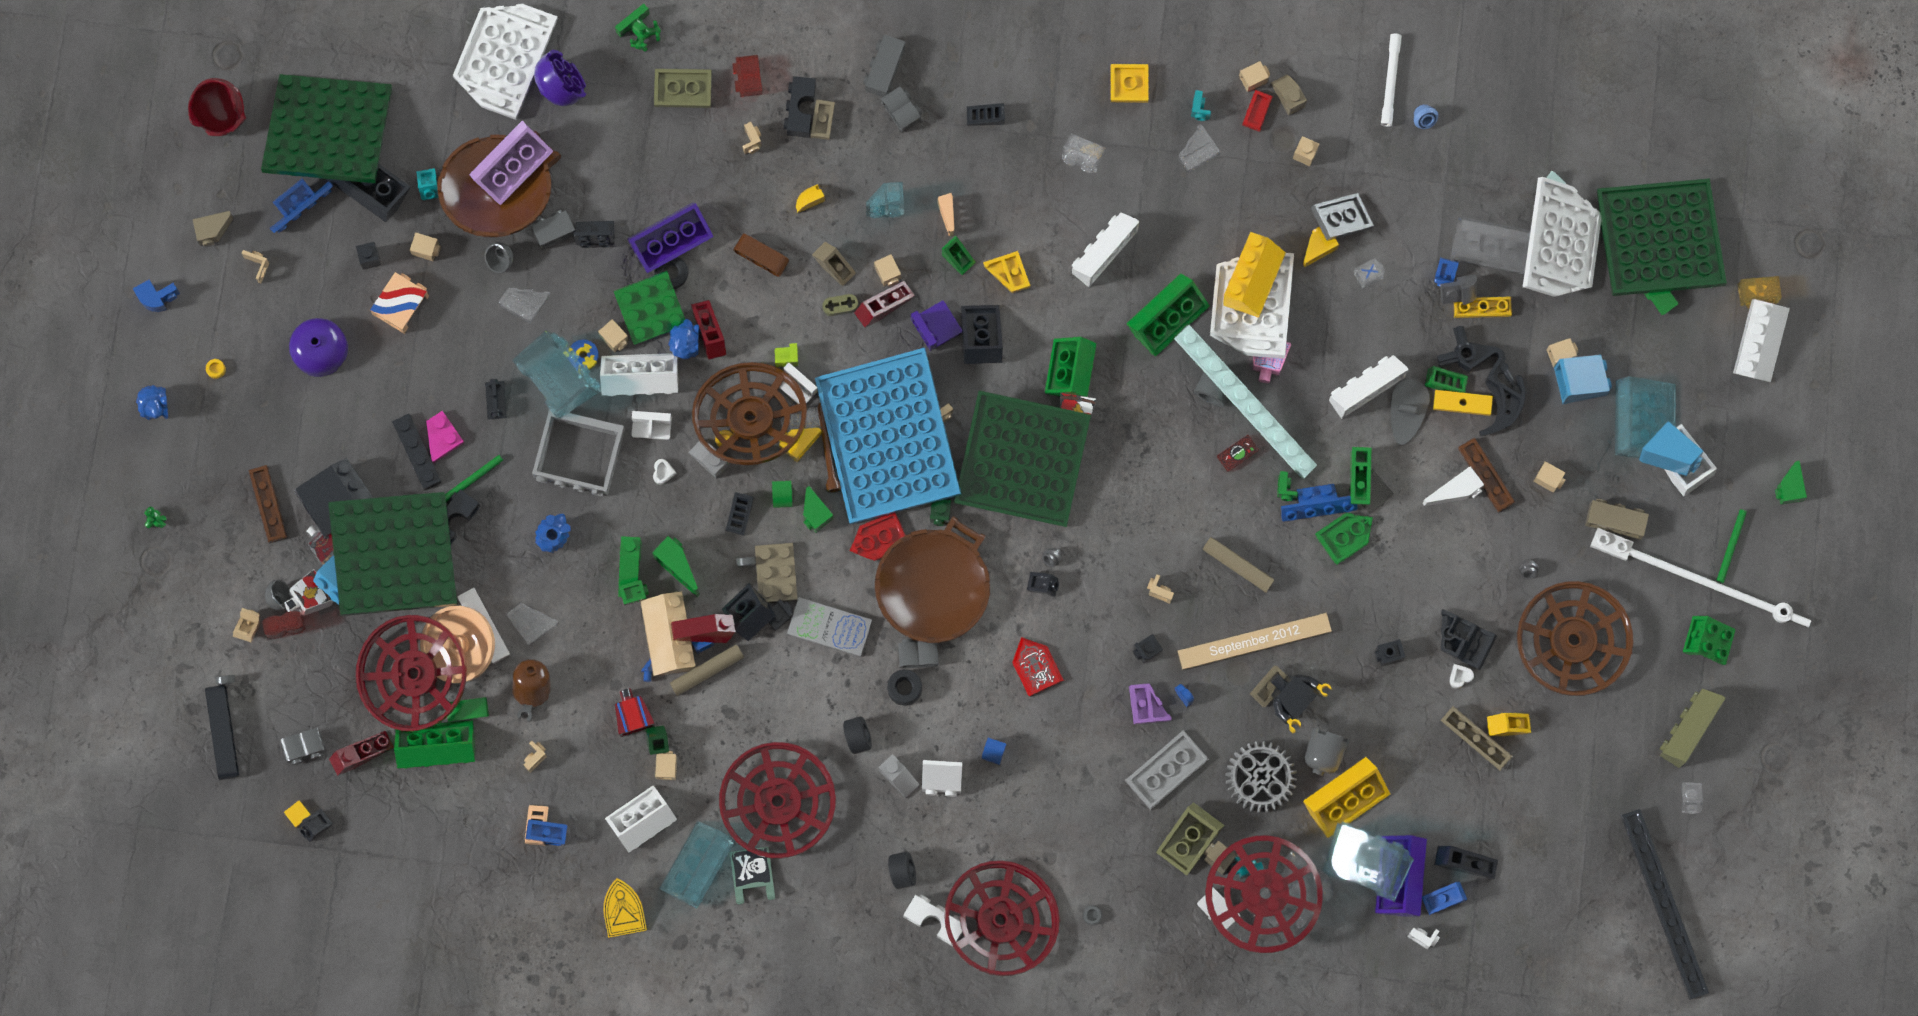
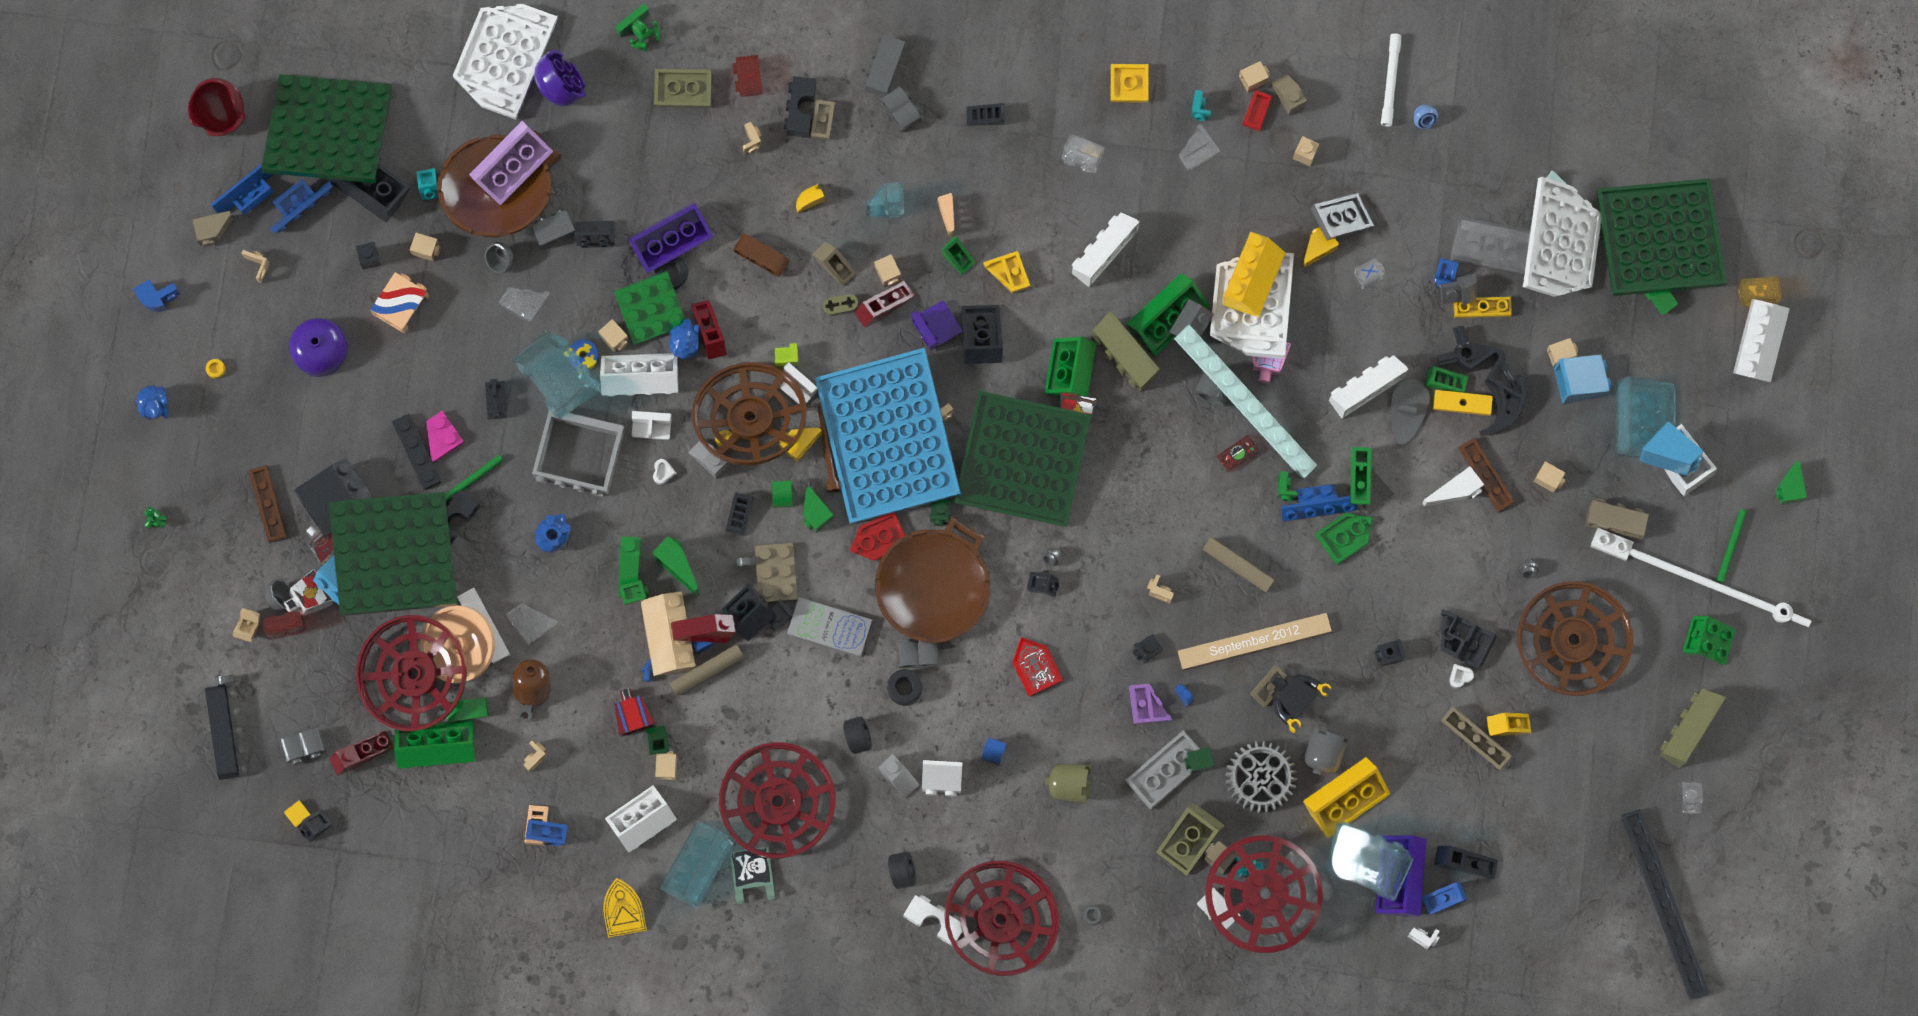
(246, 193): none -> blue bracket
(1069, 782): none -> olive cylinder
(1125, 352): none -> olive slope
(1192, 315): none -> dark grey brick
(1199, 760): none -> dark green brick

